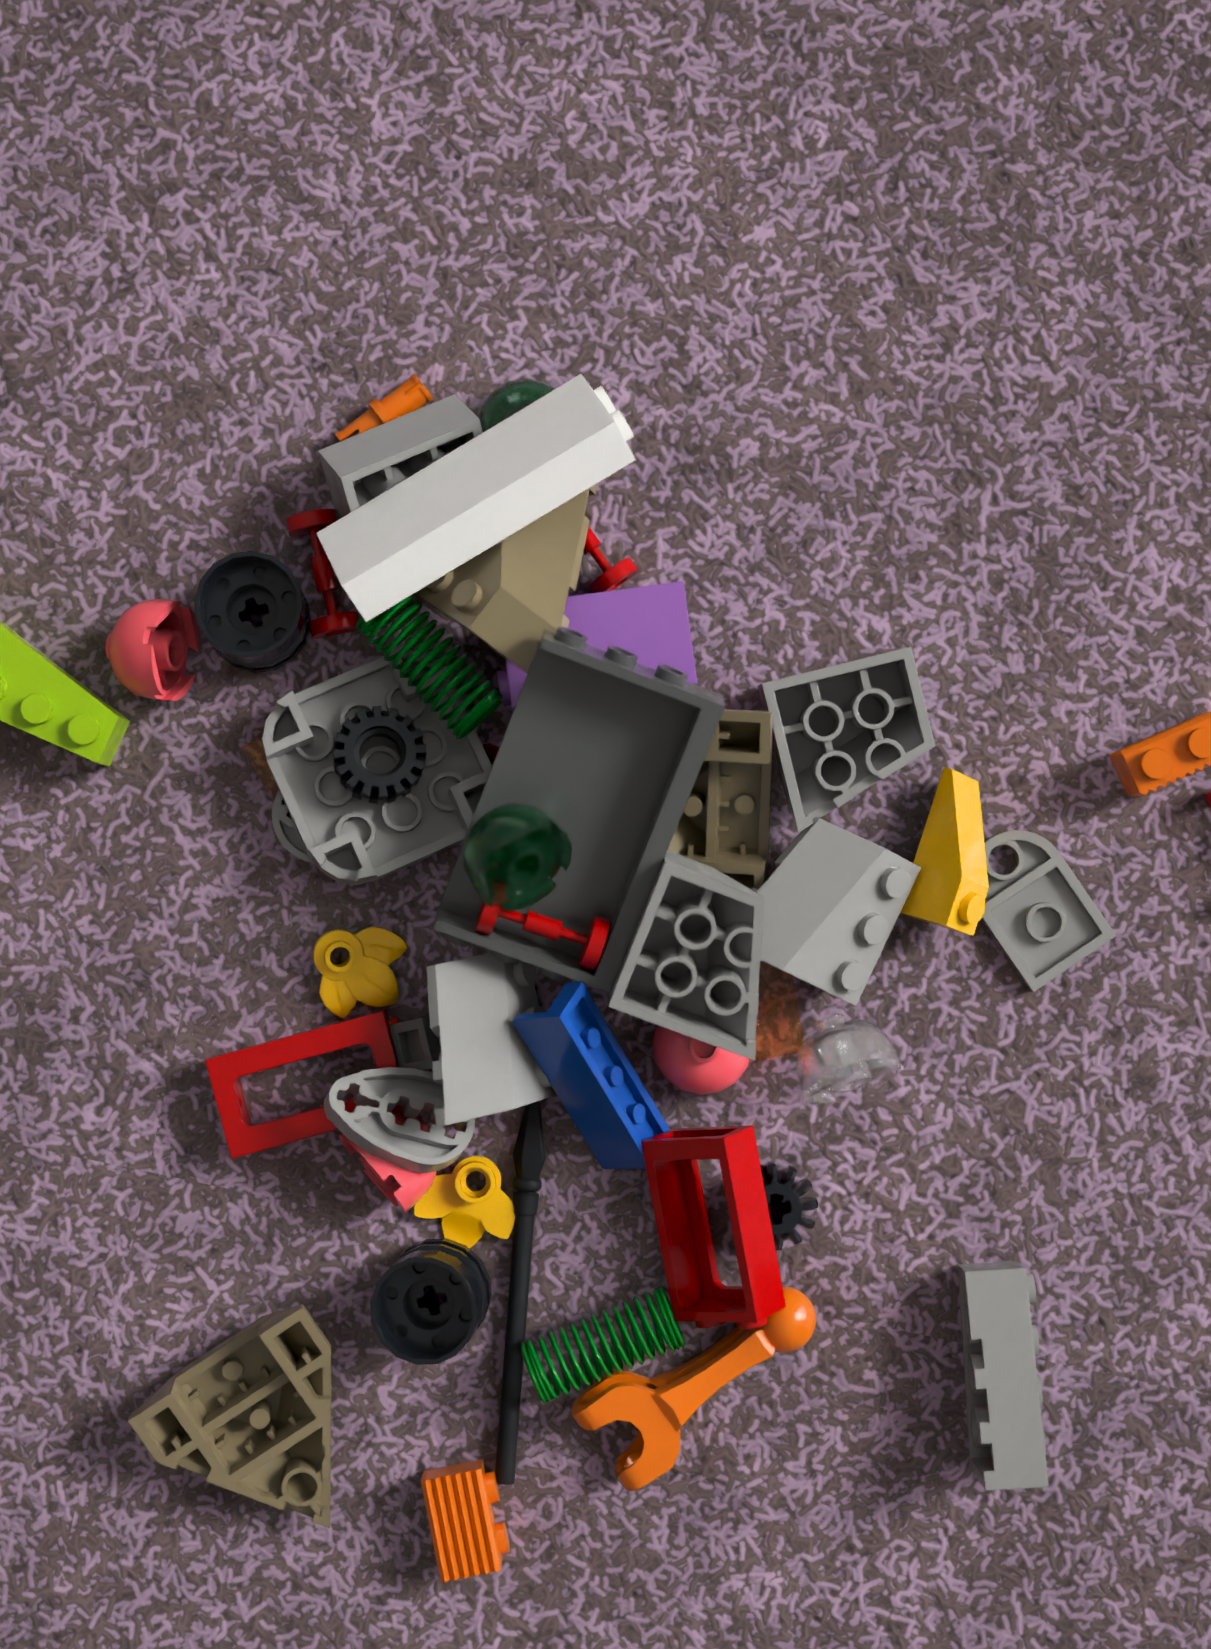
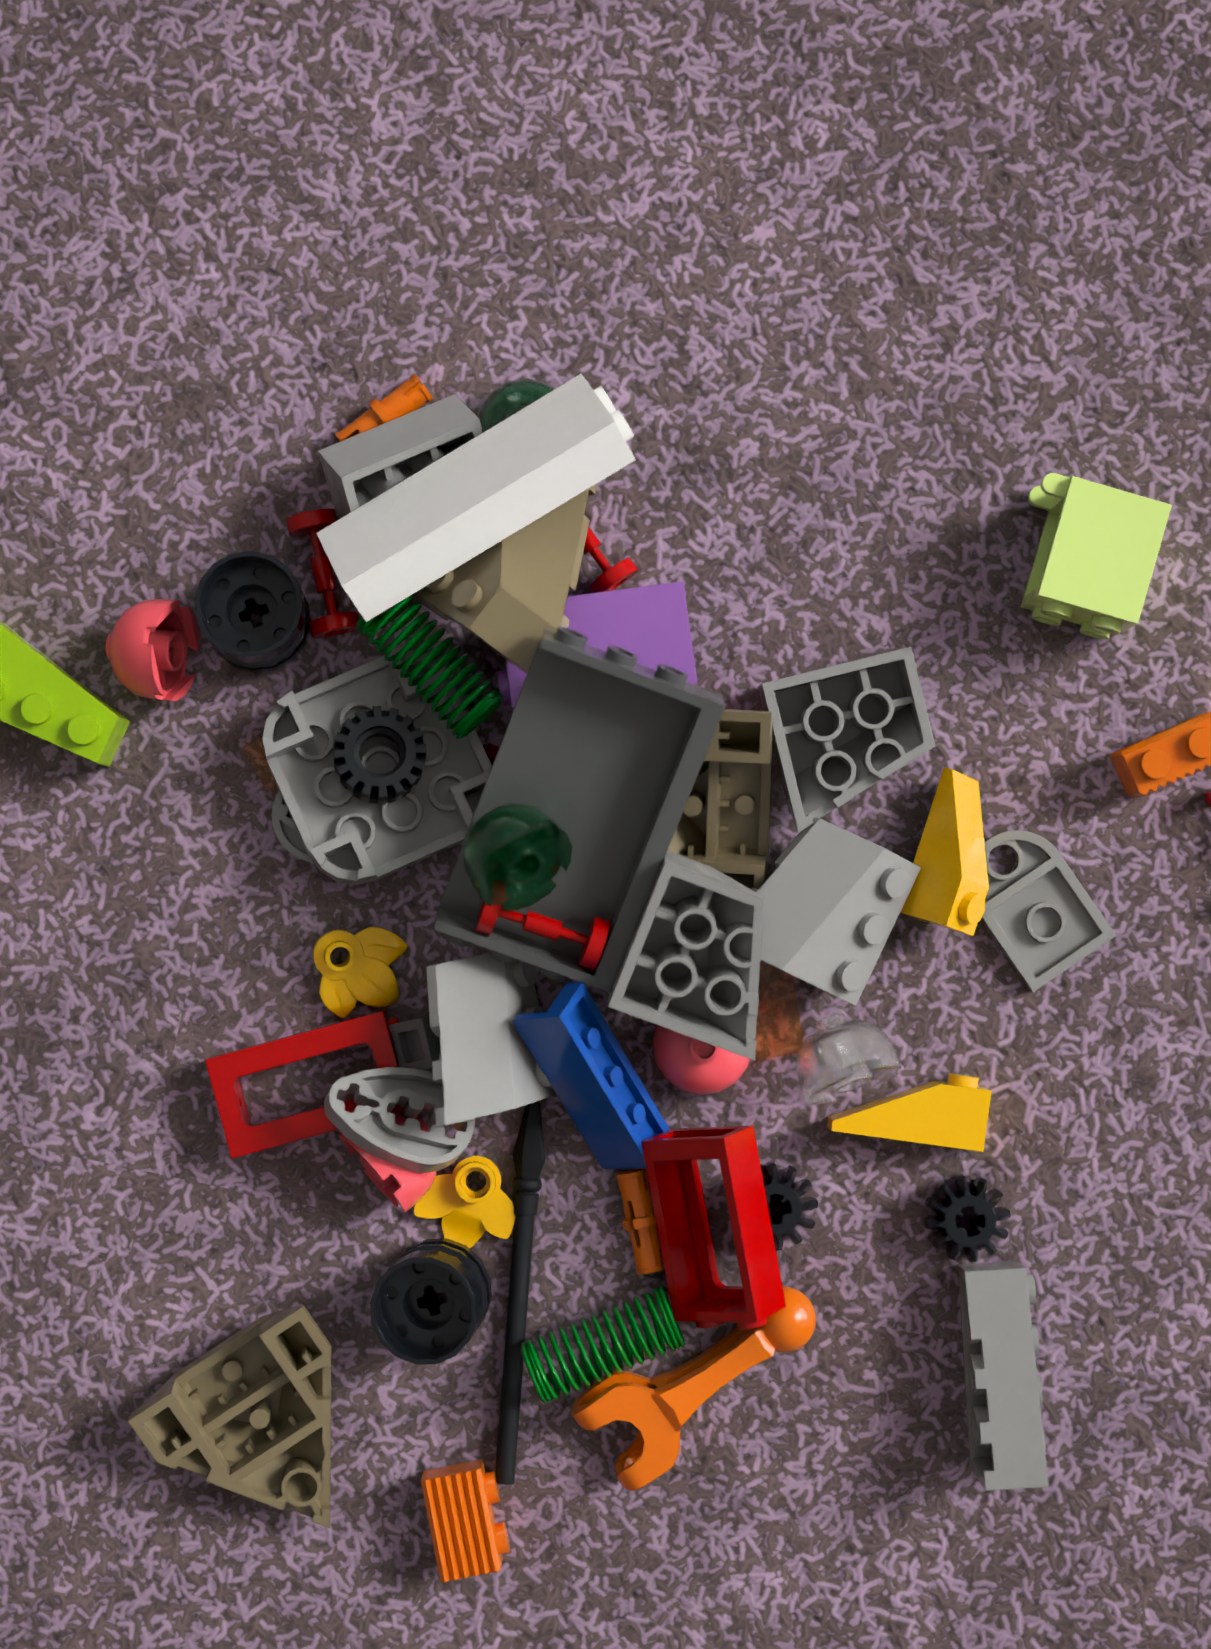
(640, 1220): none -> orange pin
(930, 1114): none -> yellow slope
(978, 1202): none -> black gear
(1093, 555): none -> yellowish green container

